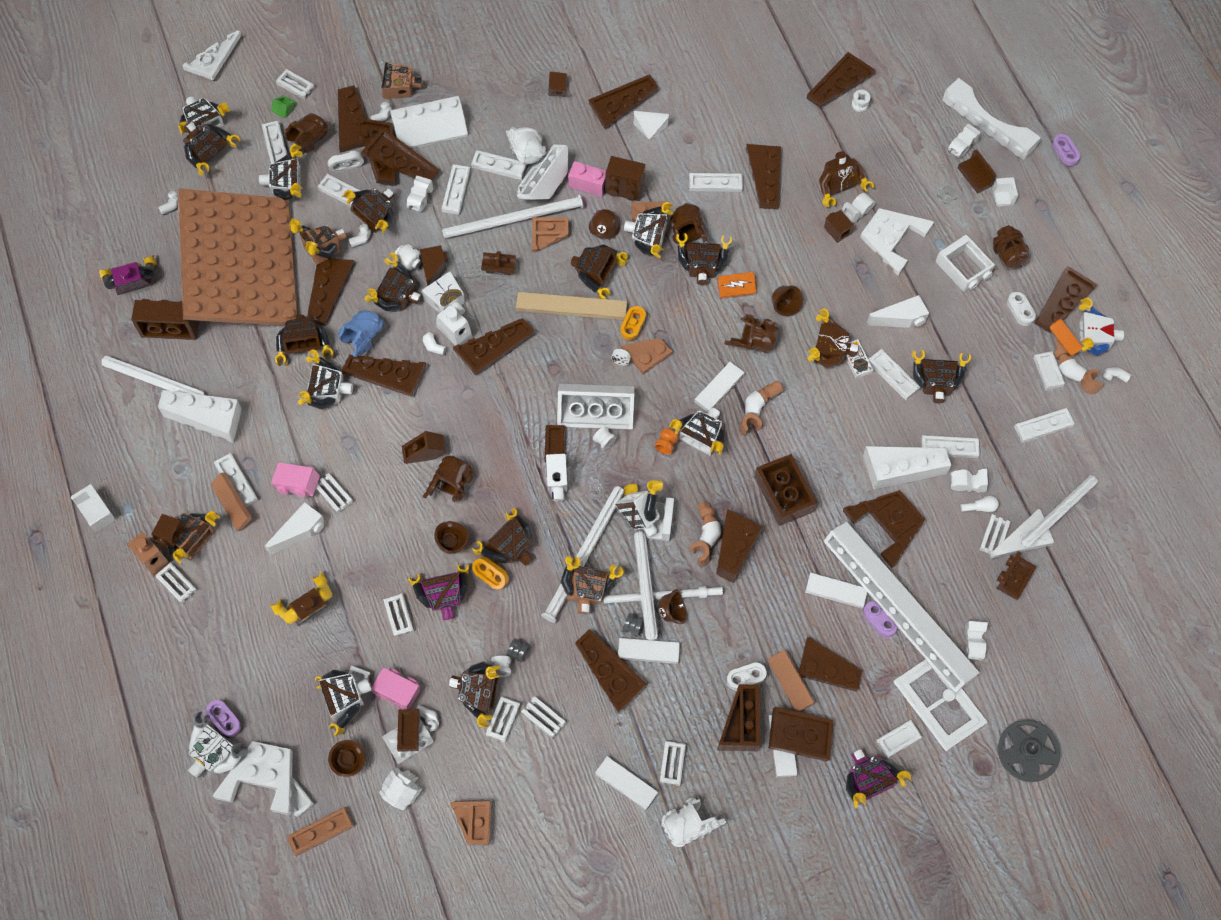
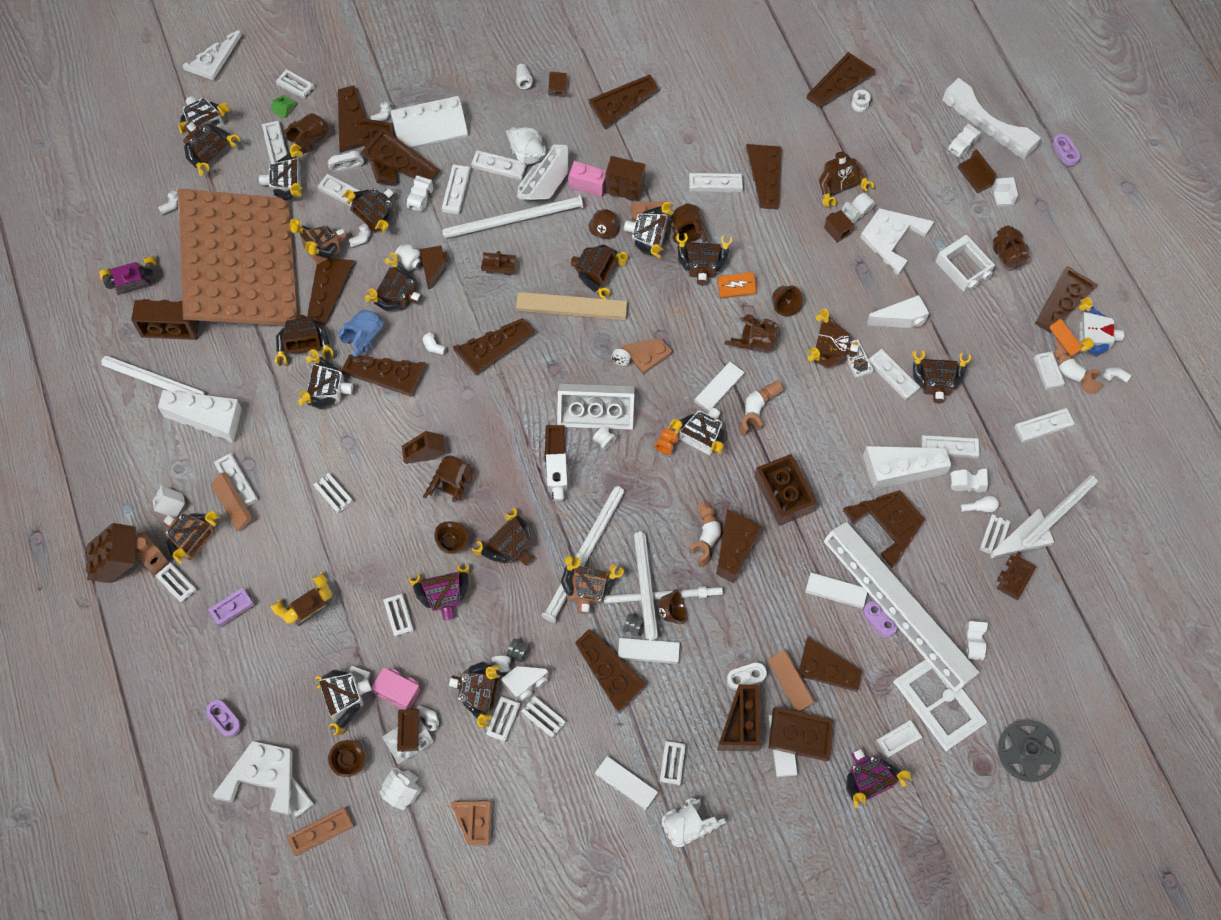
(93, 508): white panel -> none
(111, 553): none -> reddish brown brick
(167, 531): reddish brown brick -> none
(168, 502): none -> white panel
(211, 749): white torso -> none
(231, 607): none -> lavender plate
(295, 480): bright pink brick -> none
(299, 527): white slope -> none
(399, 81): nougat torso -> none
(444, 293): white torso -> none
(452, 323): white torso -> none
(491, 573): light orange plate -> none
(523, 77): none -> white cone
(523, 680): none -> white slope
(548, 231): nougat wing -> none
(632, 324): light orange plate -> none
(640, 507): torso -> none
(650, 123): white slope -> none
(663, 524): white panel -> none
(1020, 307): white plate -> none

